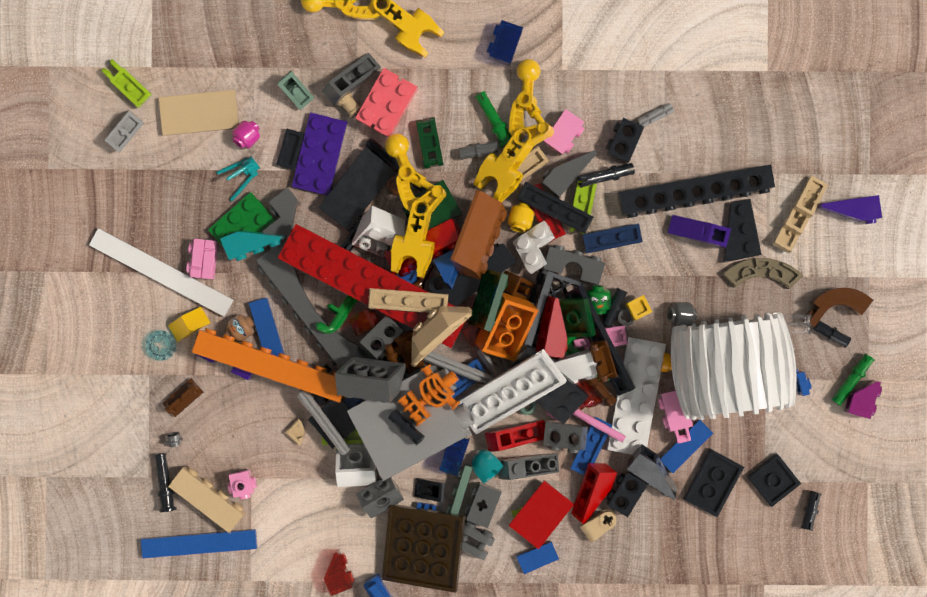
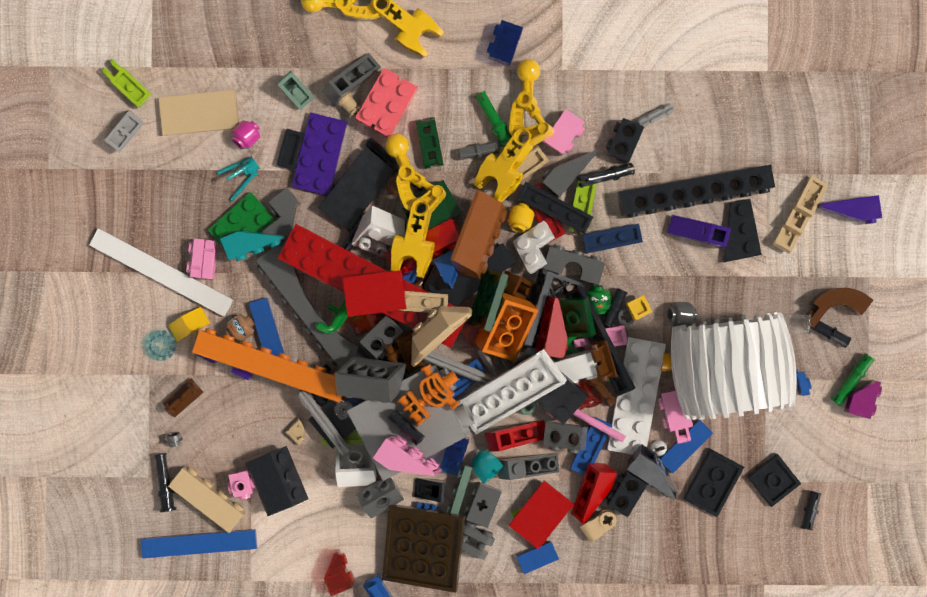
(277, 481): none -> black slope
(338, 409): none -> clear plate
(374, 293): none -> red tile
(399, 456): none -> bright pink slope
(656, 444): none -> white hinge
(762, 267): dark tan tile -> none

